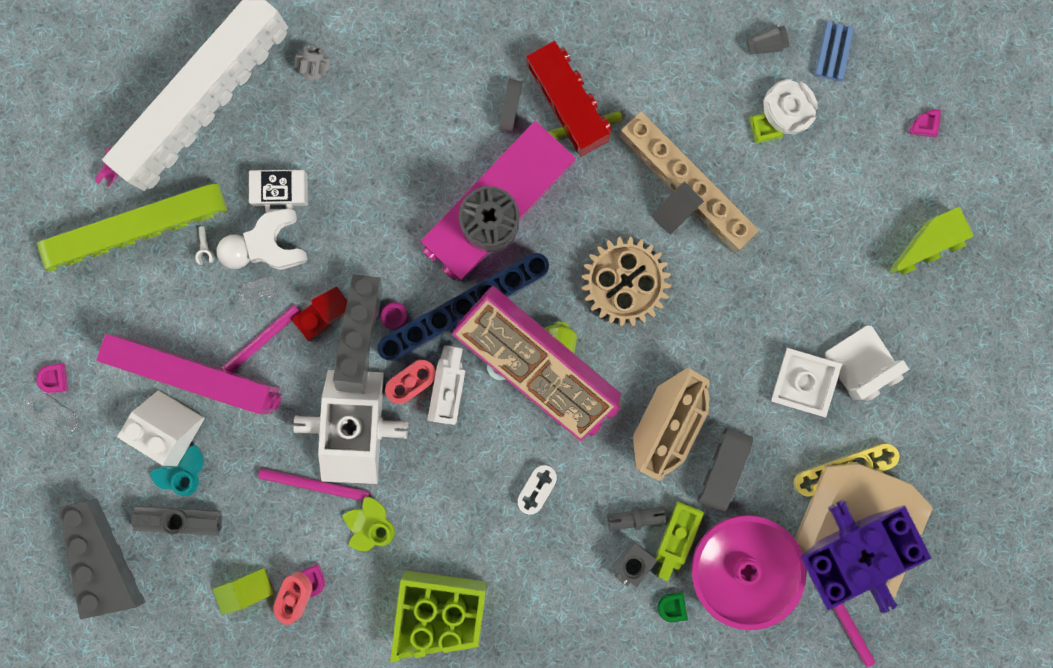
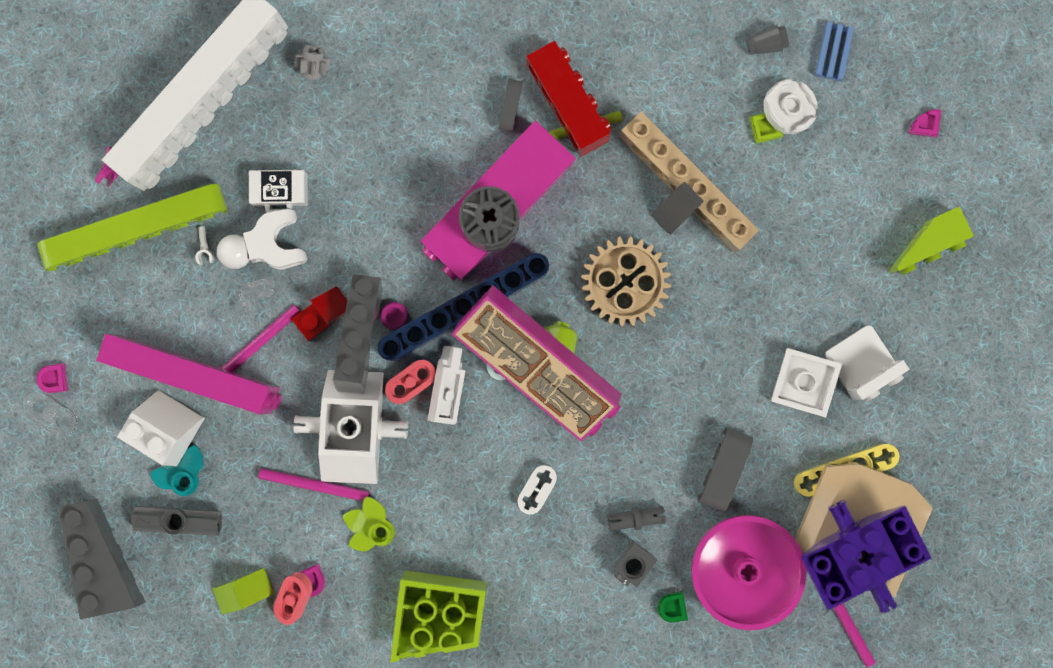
(671, 423): tan wedge -> none
(677, 539): lime hinge -> none

